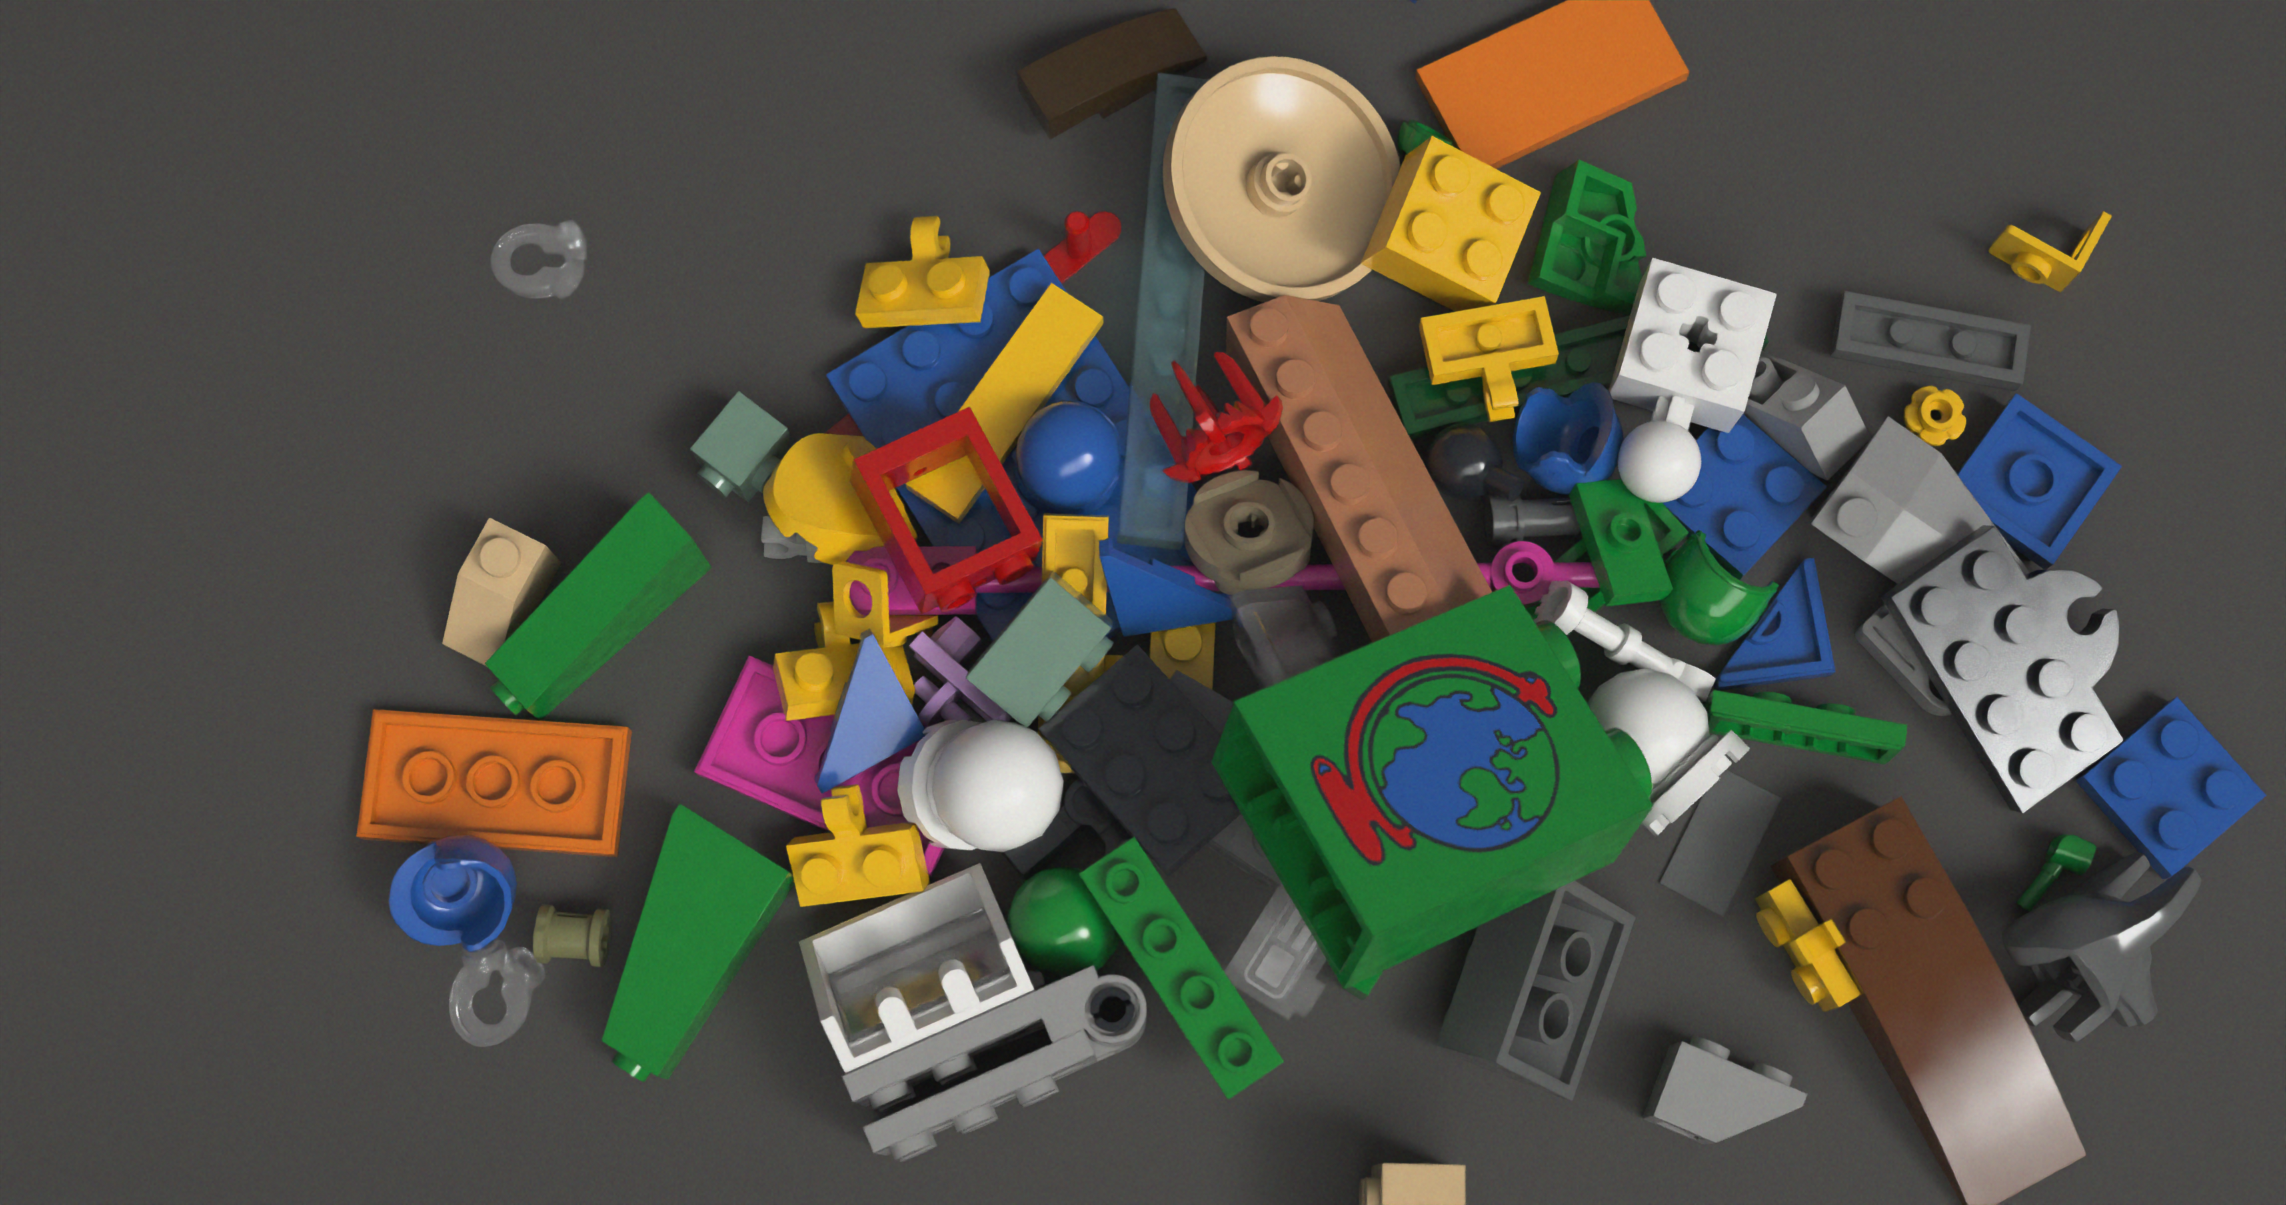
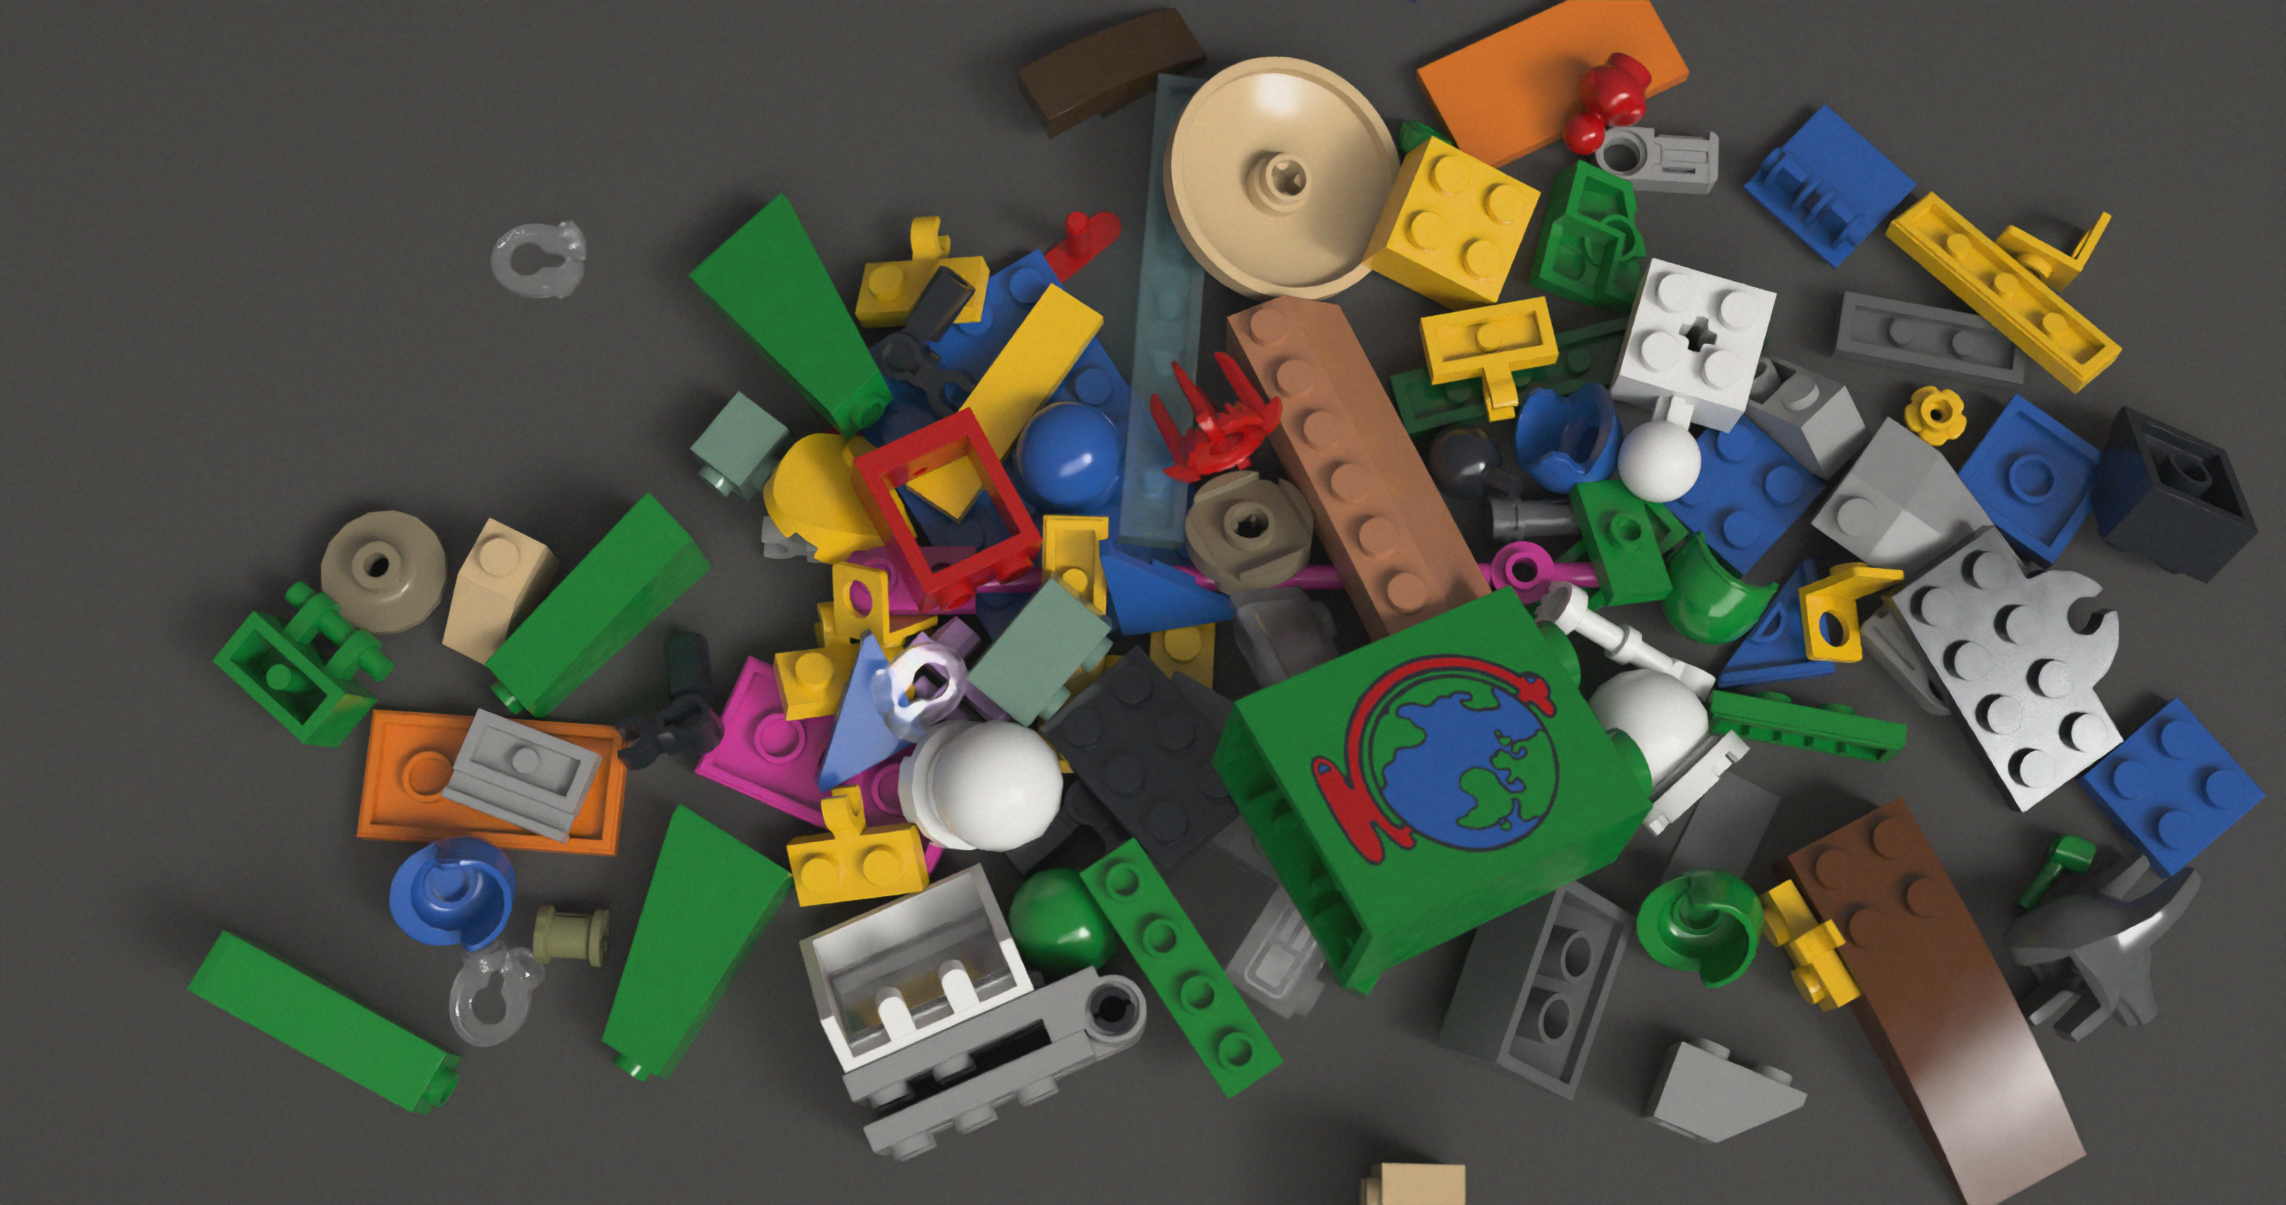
(296, 677): none -> green brick
(326, 1022): none -> green slope
(408, 588): none -> dark tan piece
(522, 776): none -> light grey plate
(689, 720): none -> black bar
(789, 311): none -> green slope
(908, 353): none -> black bar
(912, 721): none -> clear piece
(1609, 97): none -> red animal
(1664, 161): none -> light grey piece
(1702, 924): none -> green helmet
(1829, 186): none -> blue hinge
(1838, 596): none -> yellow bracket
(2003, 292): none -> yellow tile
(2169, 498): none -> black slope

